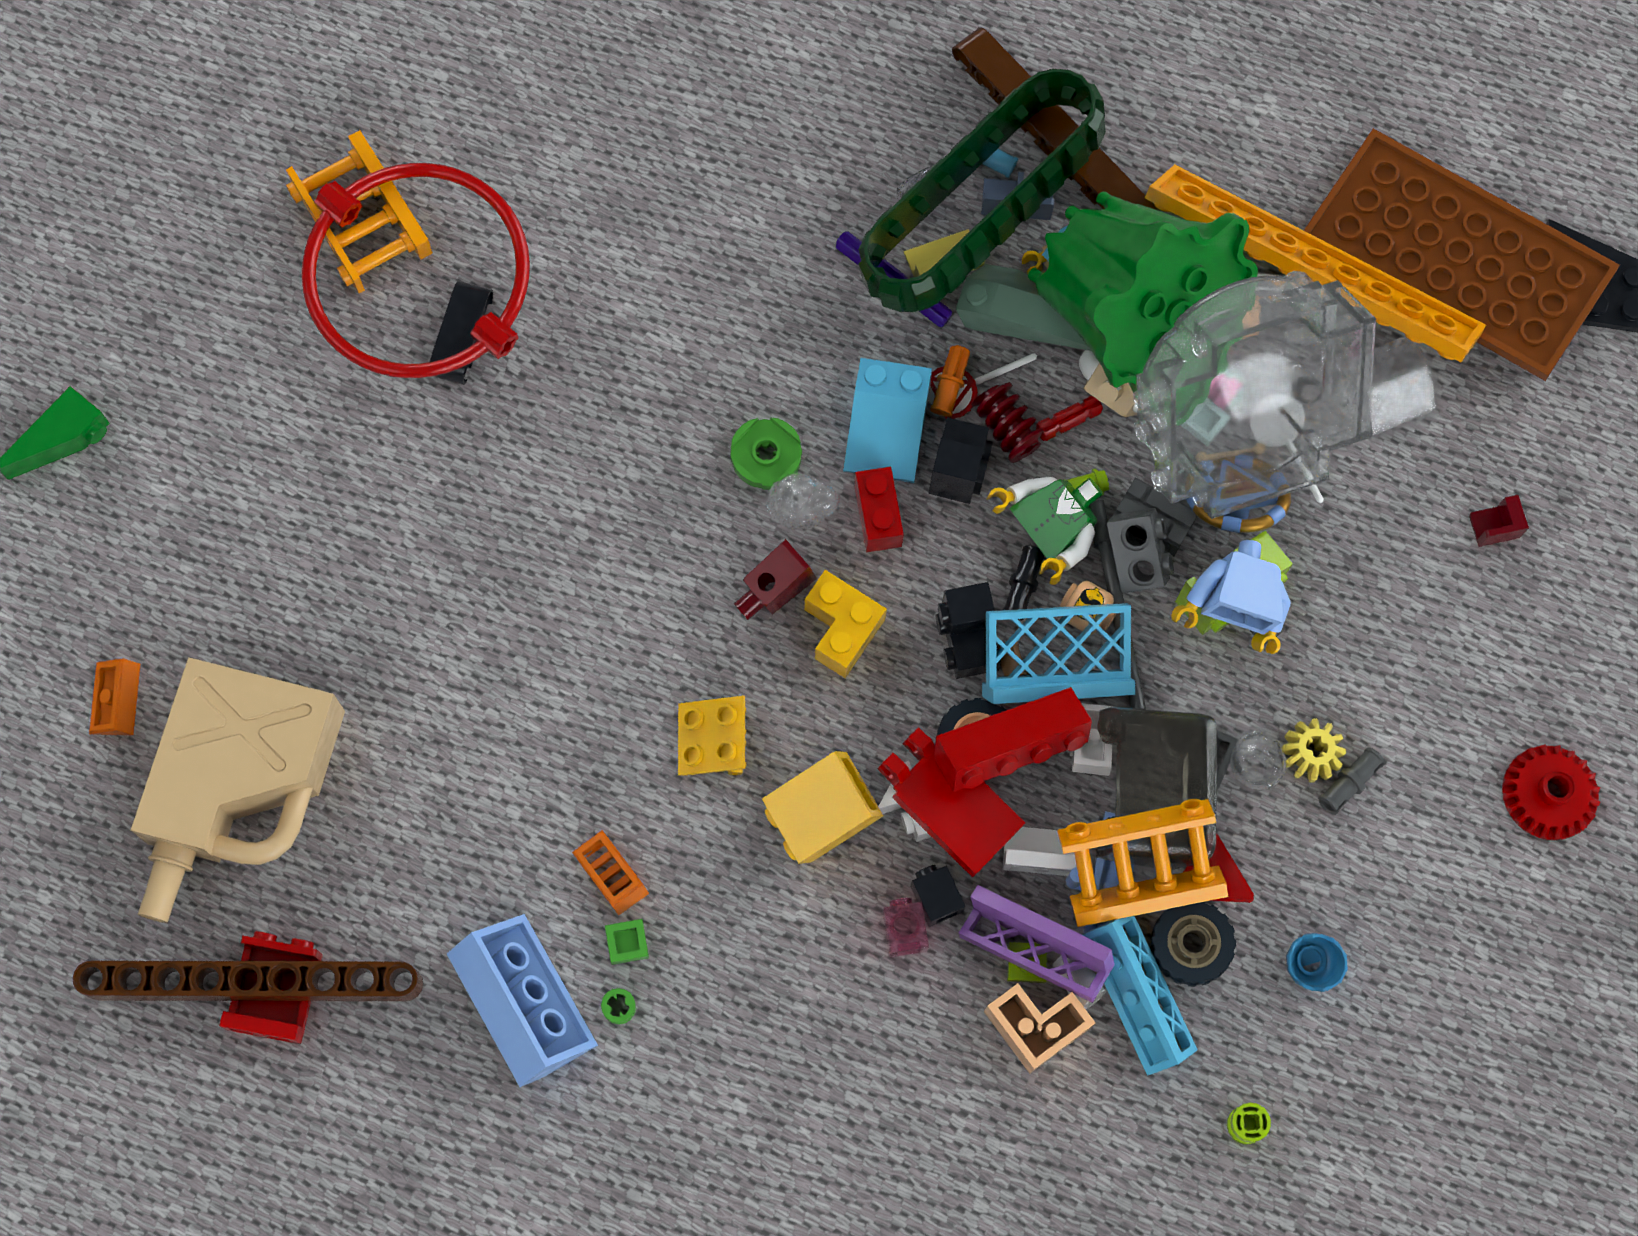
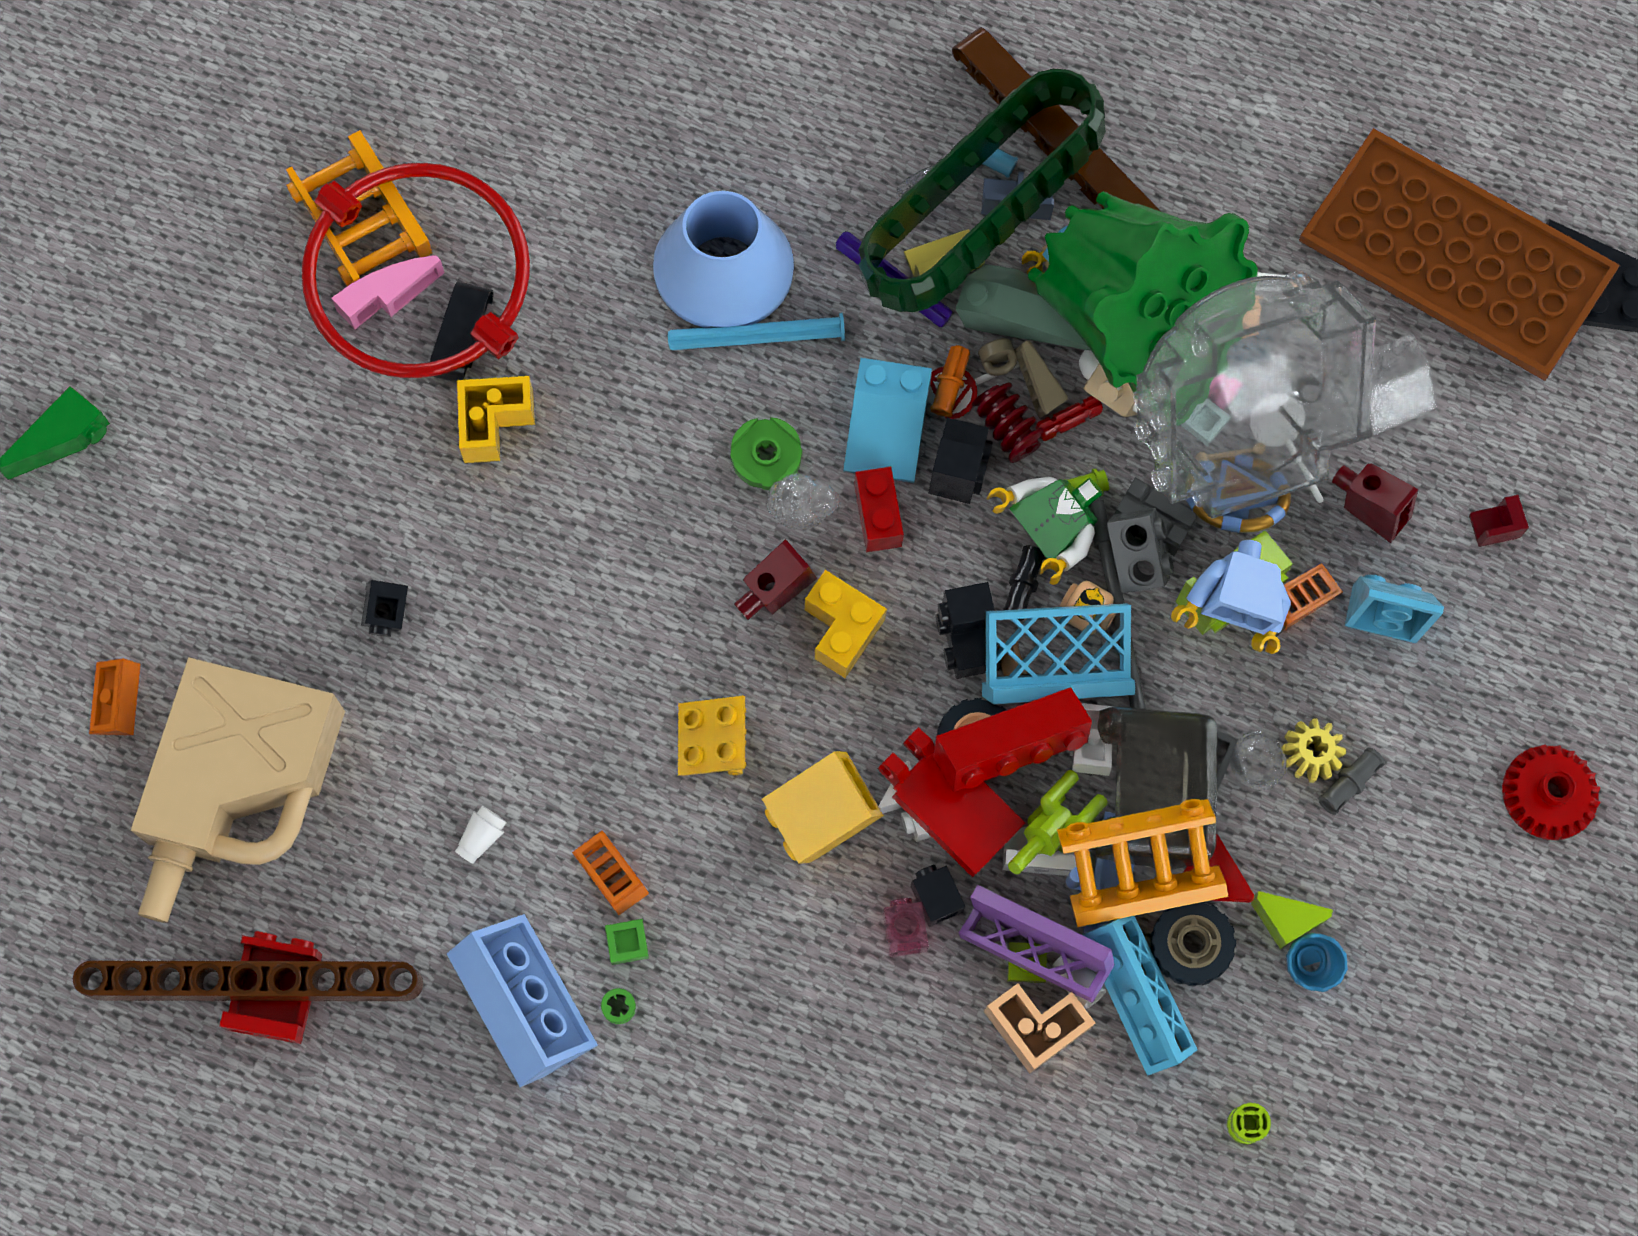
(387, 289): none -> bright pink slope
(393, 597): none -> black brick
(480, 834): none -> white cone
(487, 406): none -> yellow brick
(723, 289): none -> light blue cone
(757, 333): none -> medium azure axle
(997, 352): none -> dark tan tile
(1040, 382): none -> dark tan slope
(1049, 817): none -> lime plant
(1288, 918): none -> lime slope
(1292, 249): light orange plate -> none
(1312, 605): none -> orange slope
(1377, 499): none -> dark red torso
(1392, 609): none -> medium azure slope

